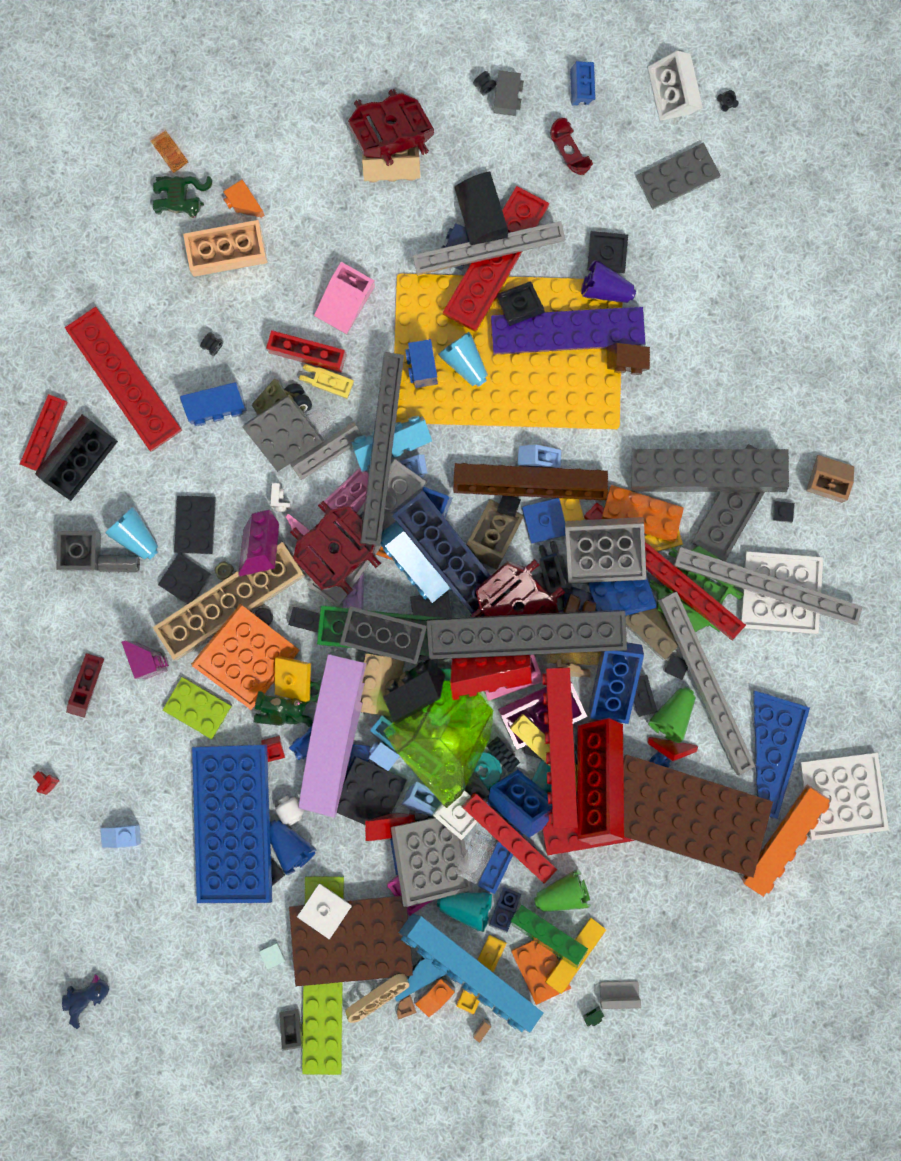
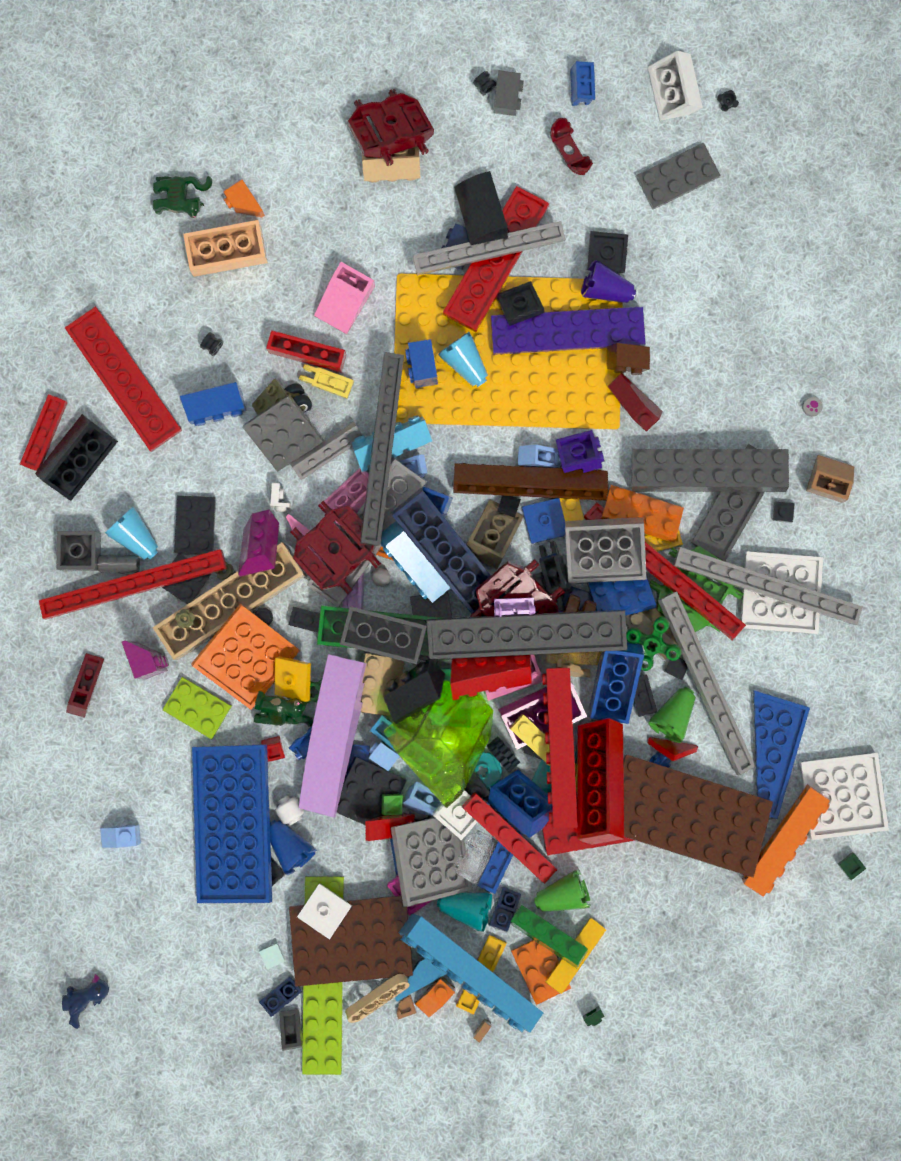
(46, 783): red brick -> none
(132, 584): none -> red plate
(169, 151): clear orange slope -> none
(187, 623): none -> olive plate
(280, 996): none -> dark blue slope
(381, 577): none -> light grey tile
(392, 804): none -> bright green tile
(514, 606): none -> lavender hinge
(580, 452): none -> dark purple plate
(620, 995): light grey panel -> none
(635, 402): none -> dark red slope
(656, 636): none -> green gear
(812, 406): none -> light grey tile
(851, 866): none -> dark green plate

